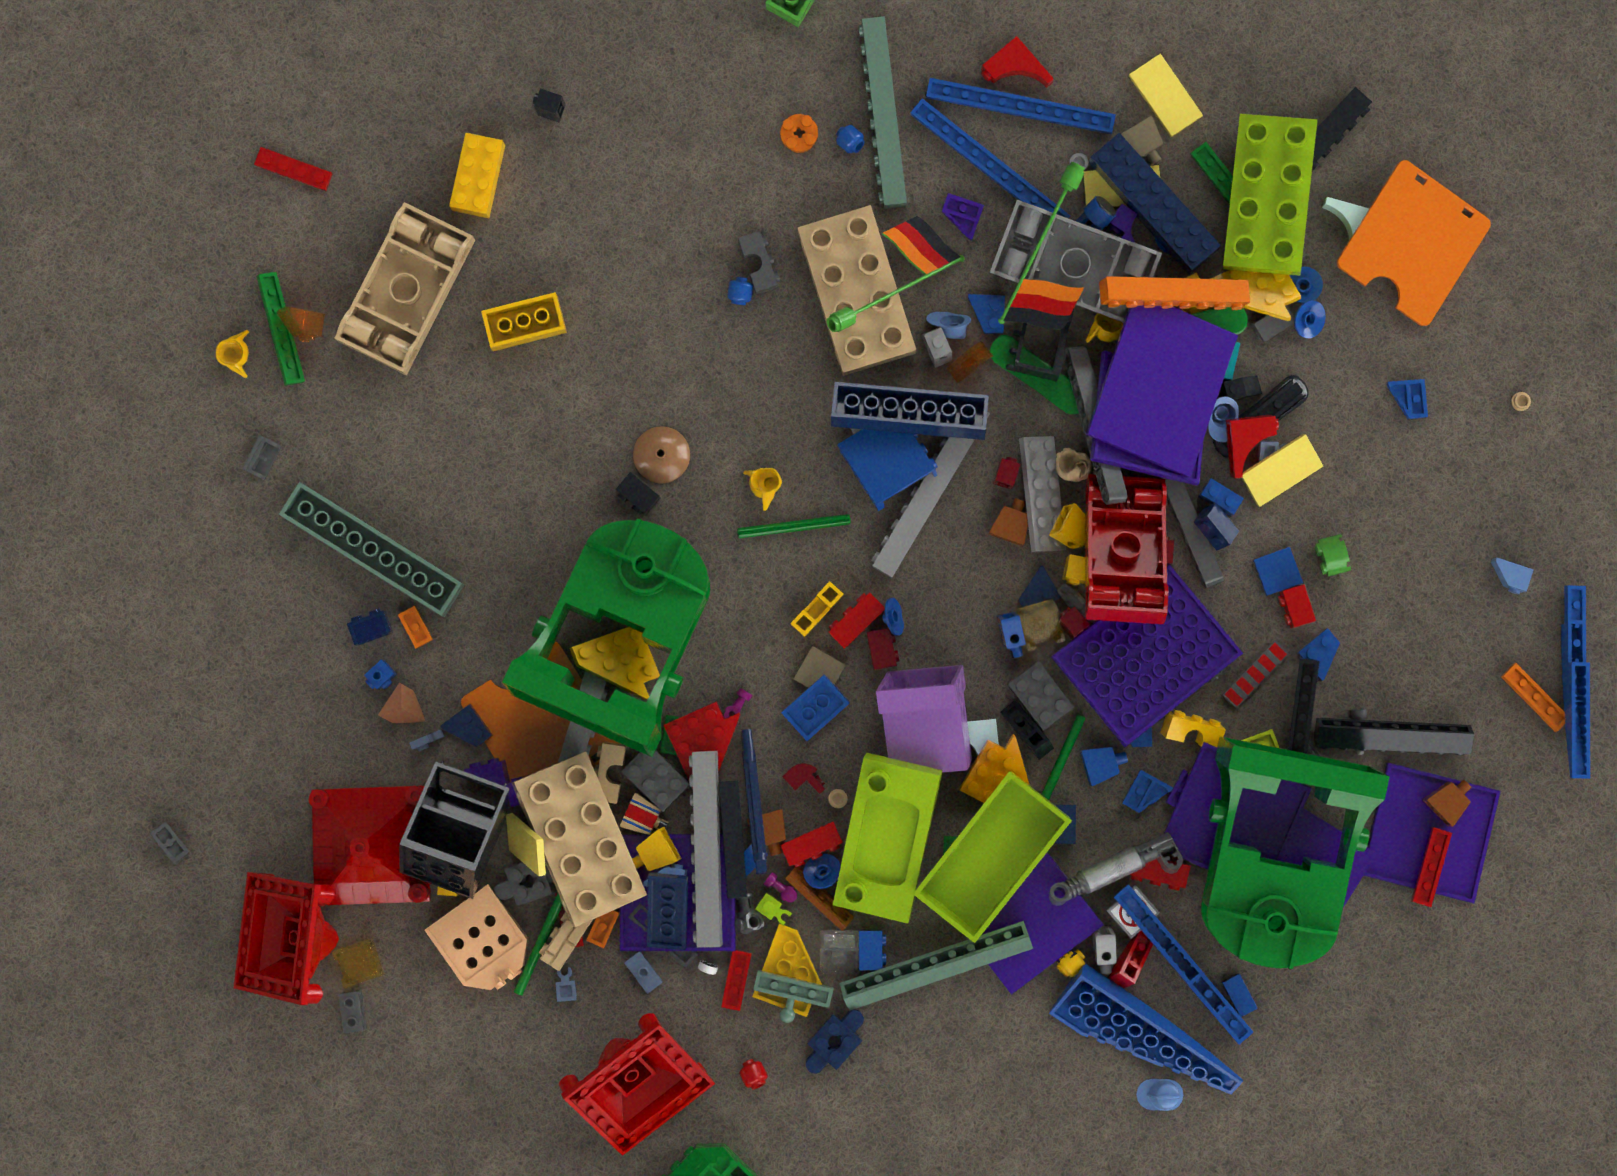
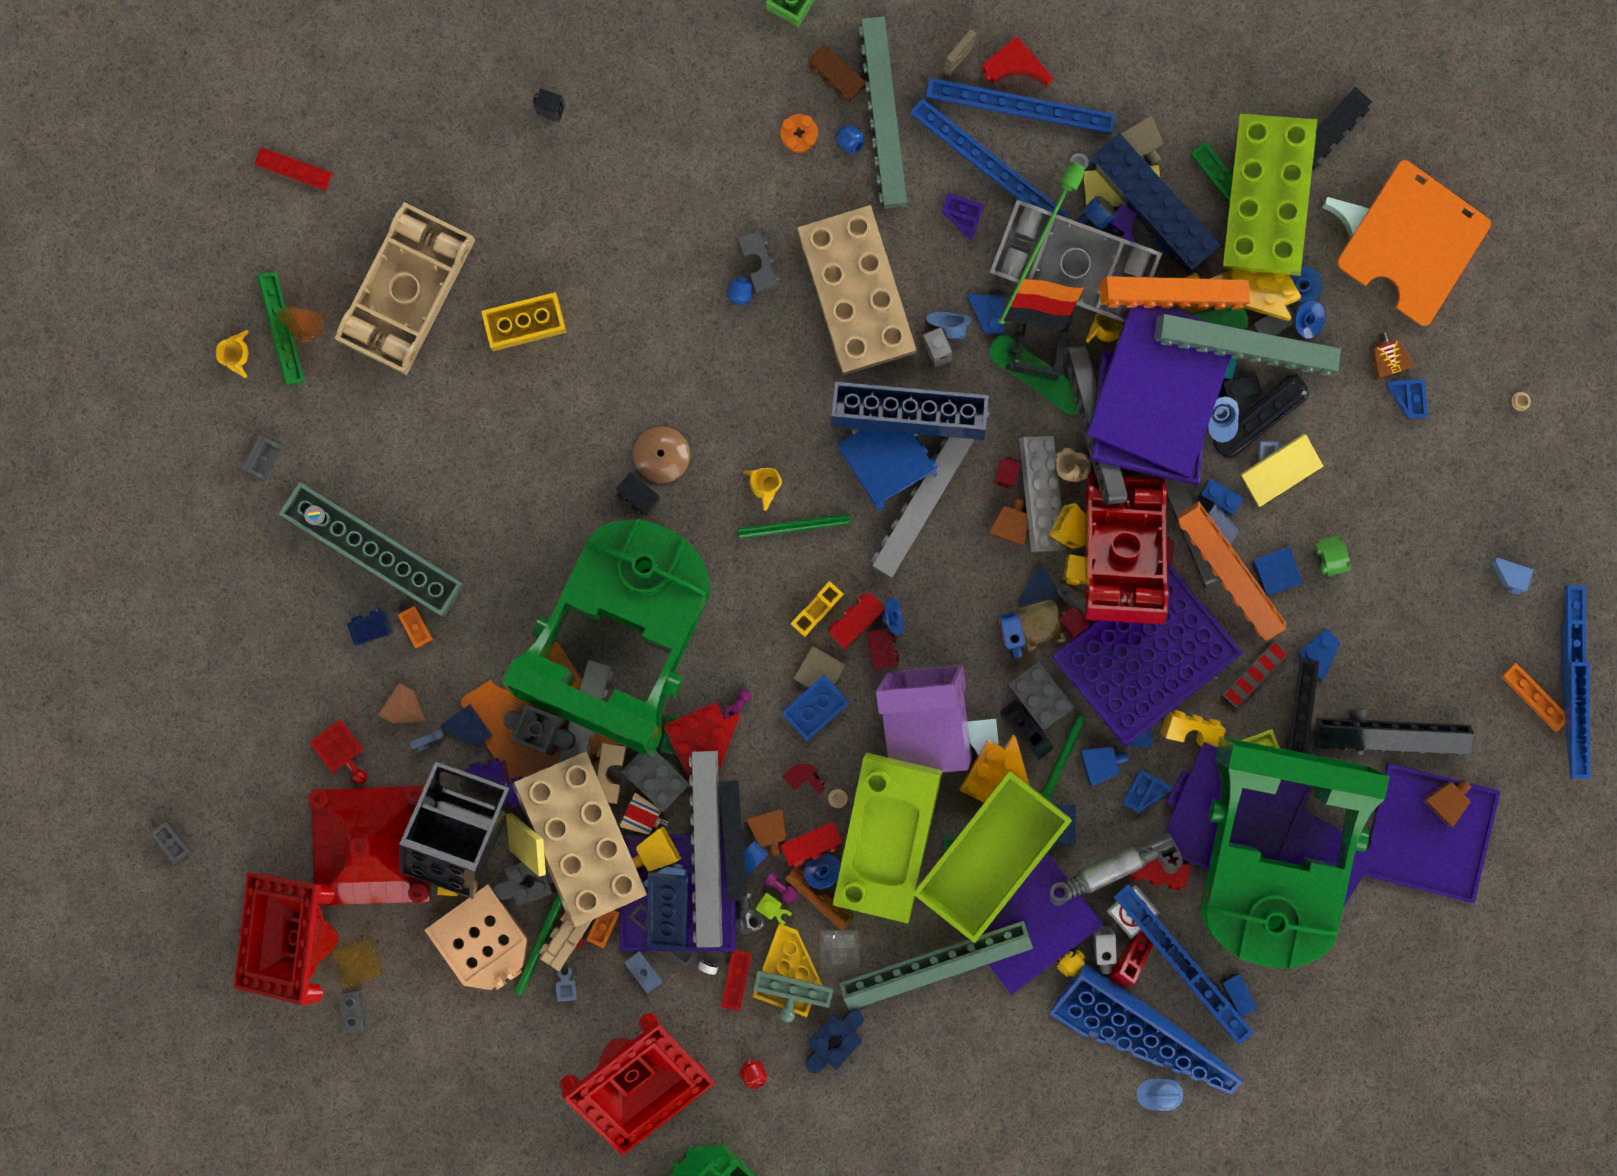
(314, 515): none -> light grey tile
(338, 747): none -> red plate
(380, 675): blue brick -> none
(477, 175): yellow brick -> none
(539, 730): none -> dark grey brick
(619, 659): yellow wing -> none
(754, 802): dark blue piece -> none
(836, 74): none -> reddish brown brick
(871, 949): blue brick -> none
(921, 248): flag -> none
(959, 52): none -> dark tan tile
(969, 361): clear orange slope -> none
(1165, 95): light yellow tile -> none
(1231, 571): none -> orange brick
(1244, 435): red arch -> none
(1247, 344): none -> sand green brick
(1296, 606): red brick -> none
(1389, 357): none -> torso
(1431, 867): red plate -> none

